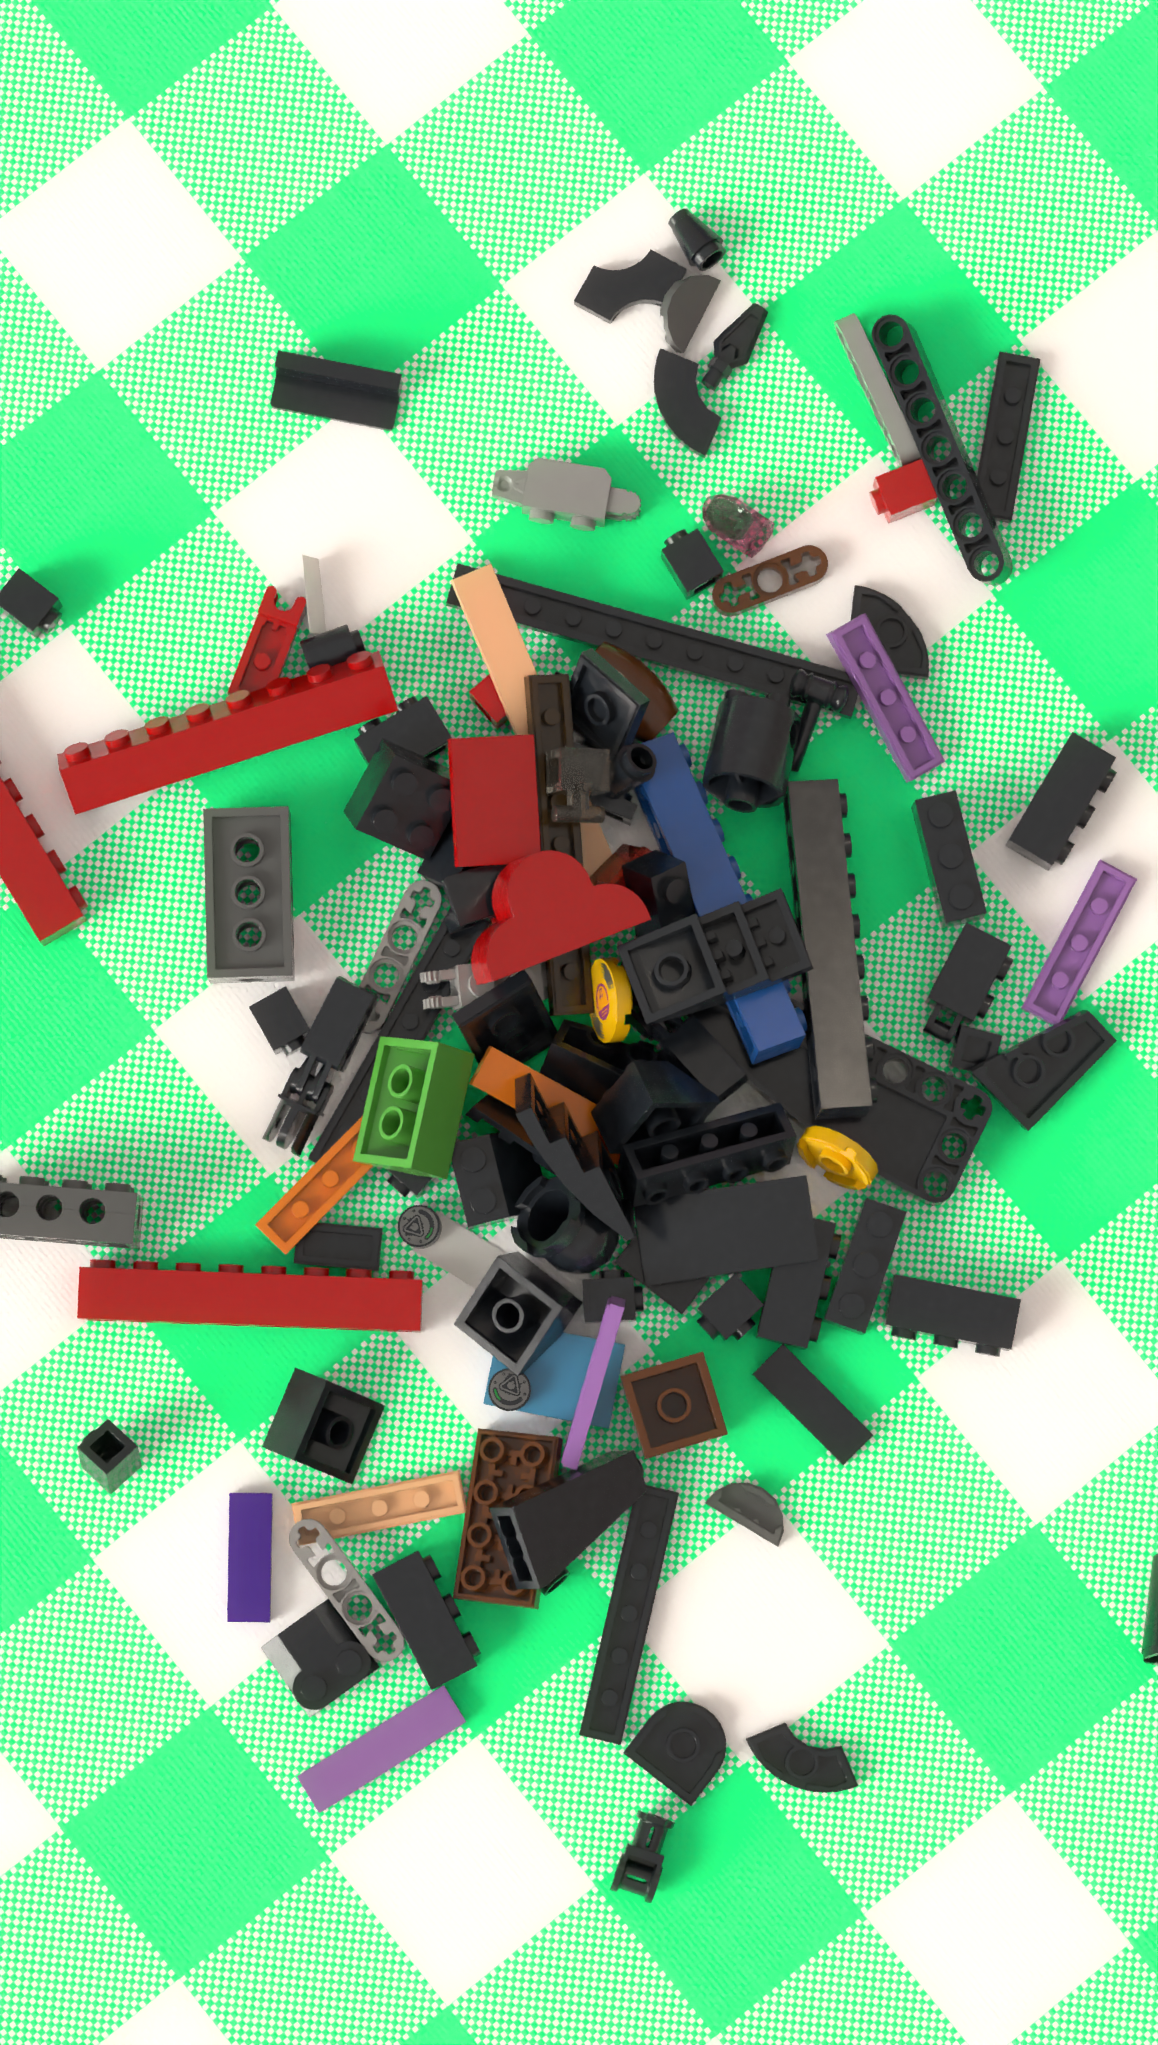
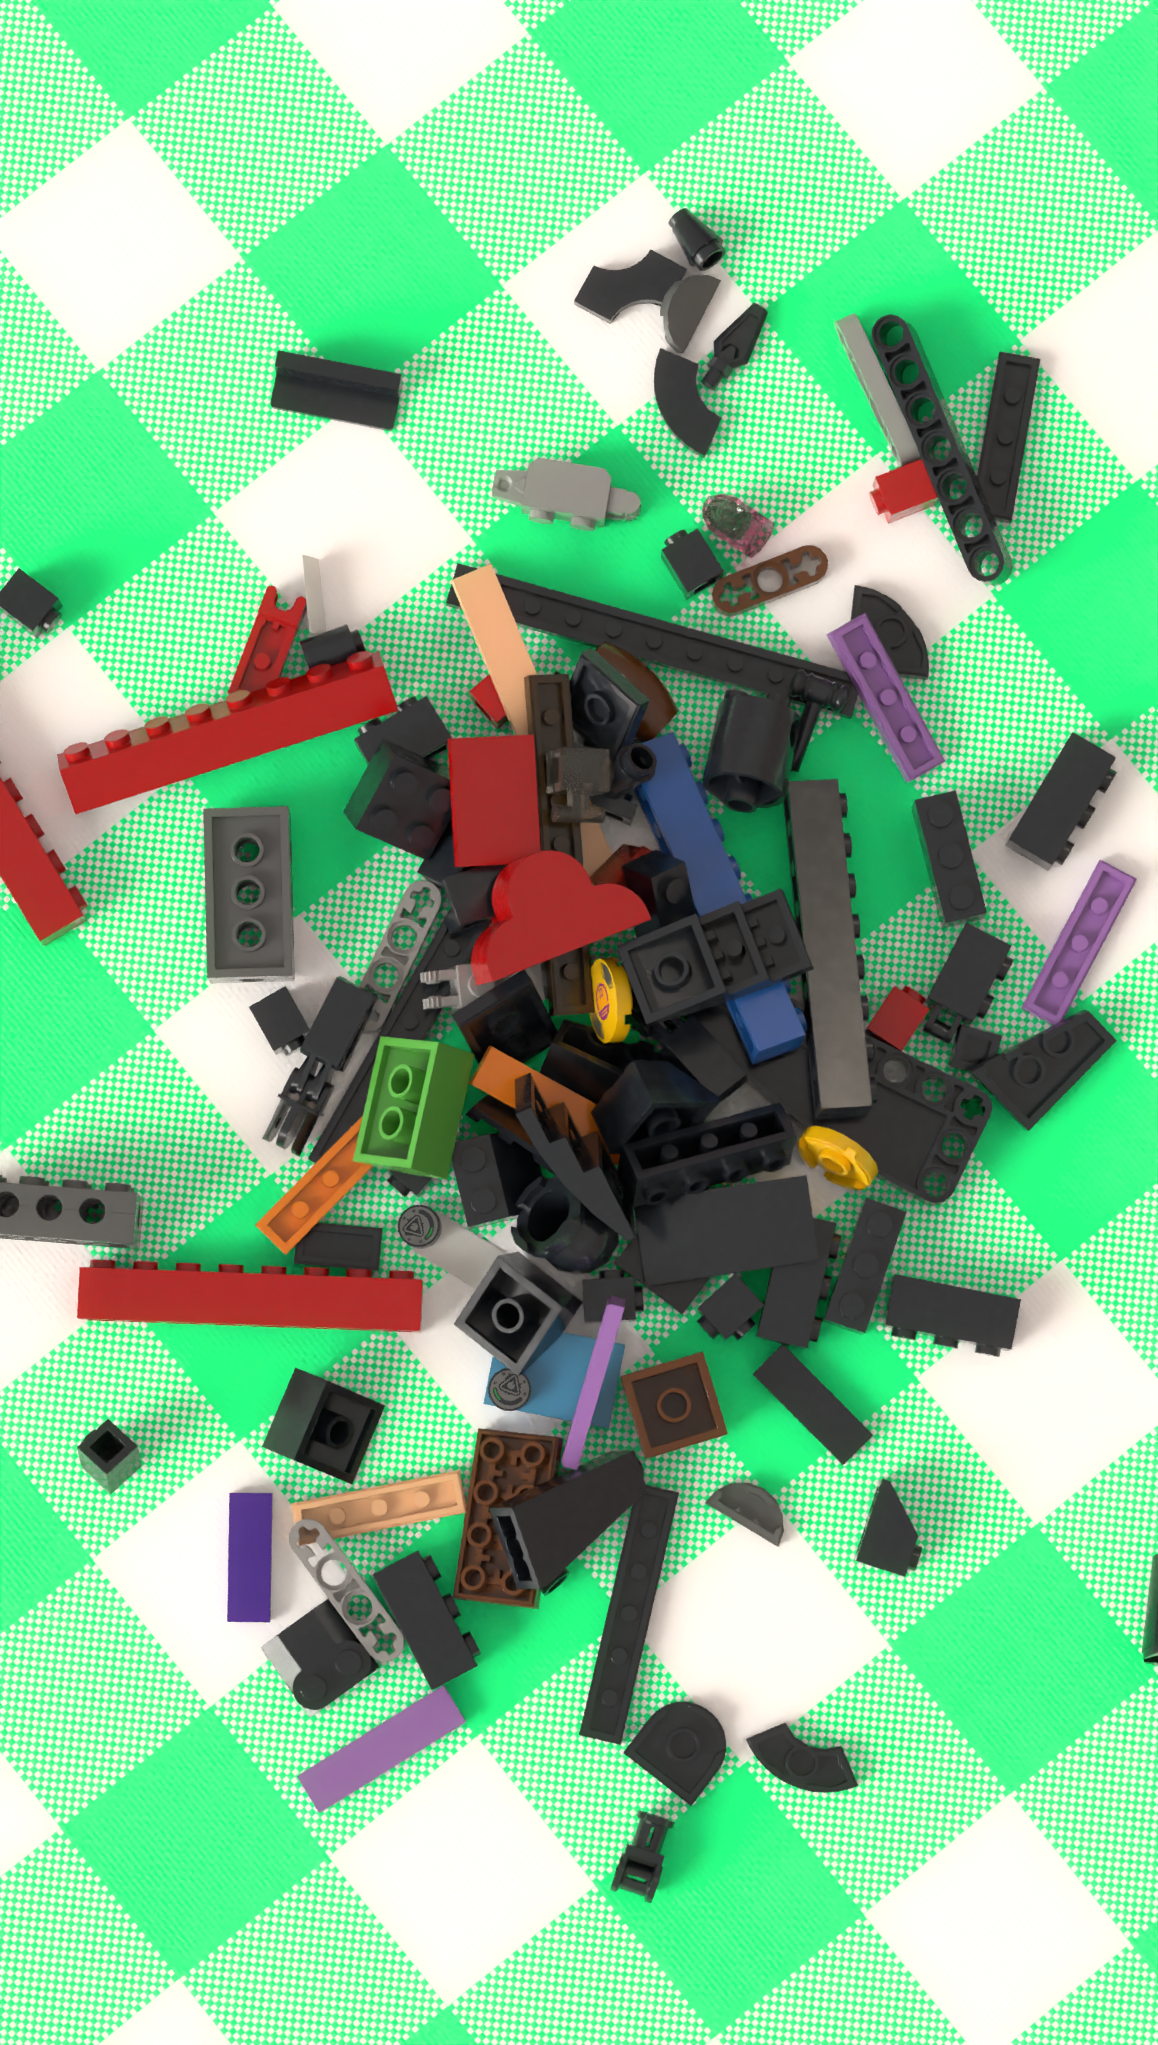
(888, 1534): none -> black slope
(898, 1017): none -> red brick

